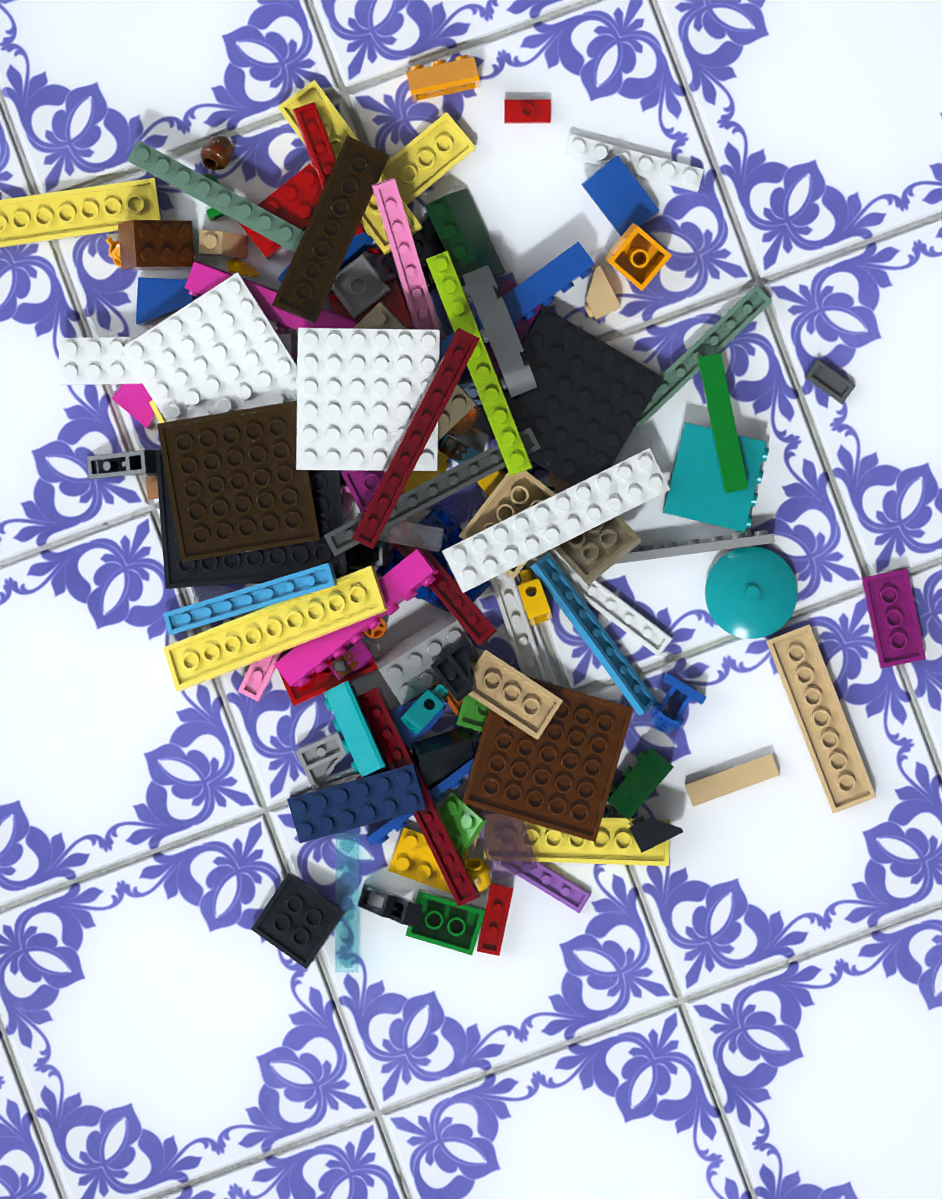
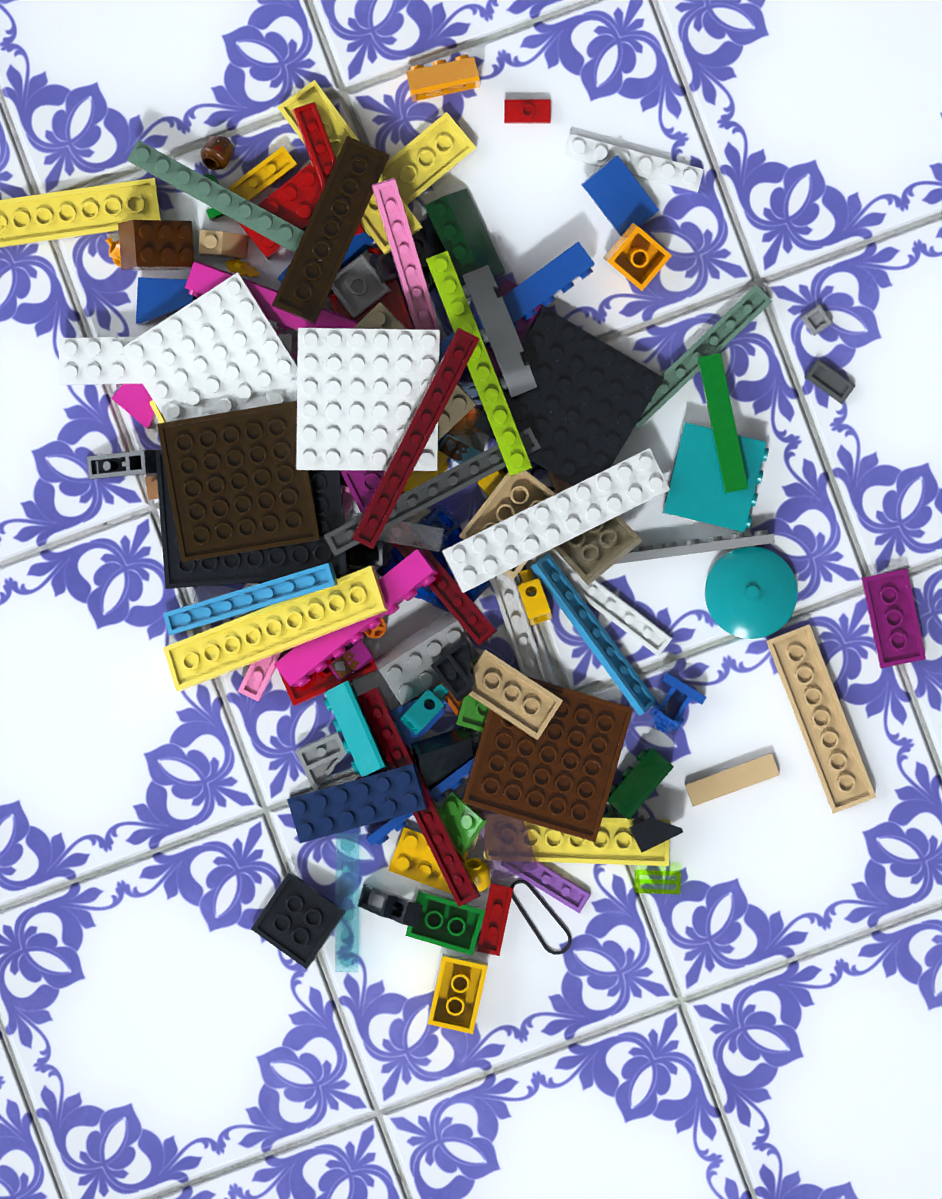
(264, 174): none -> yellow plate
(457, 993): none -> yellow brick
(550, 911): none -> black piece
(600, 297): tan slope -> none
(677, 882): none -> clear neon green tile
(816, 320): none -> light grey tile

